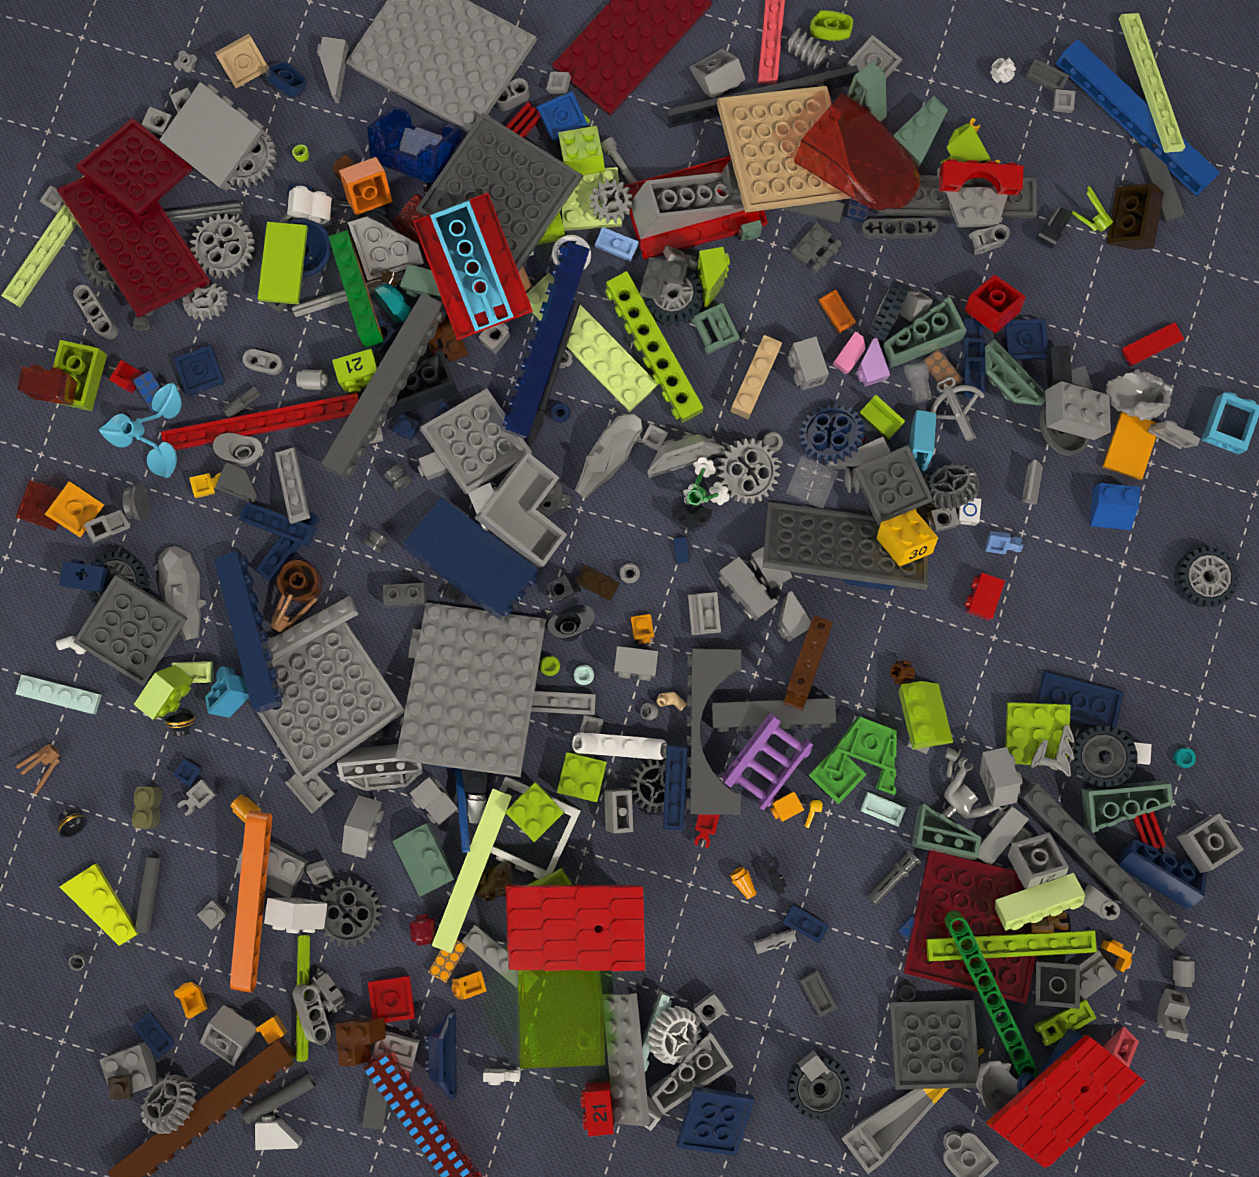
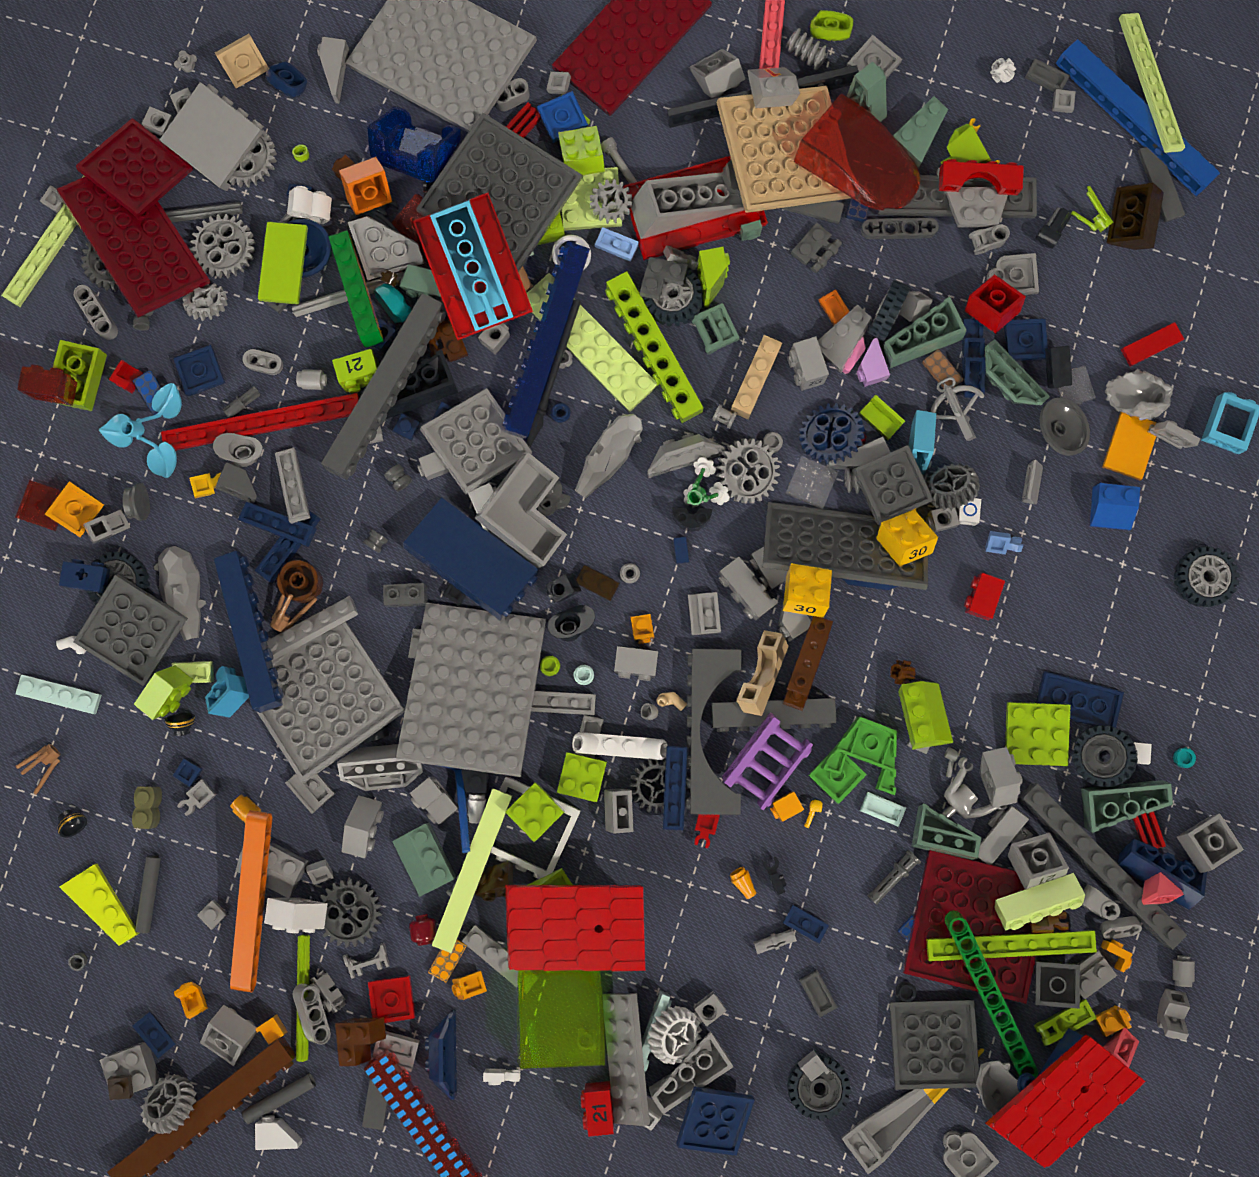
(356, 965): none -> light grey piece
(654, 437): light grey plate -> none
(724, 416): none -> light grey bush
(771, 654): none -> tan arch
(773, 87): none -> light grey slope
(807, 590): none -> yellow brick
(842, 338): none -> light grey wing
(917, 375): clear piece -> none
(1018, 271): none -> light grey plate
(1060, 761): light grey piece -> none
(1077, 410): light grey brick -> none
(1113, 1020): none -> light orange bracket
(1120, 927): none -> light grey beam
(1159, 890): none -> coral slope

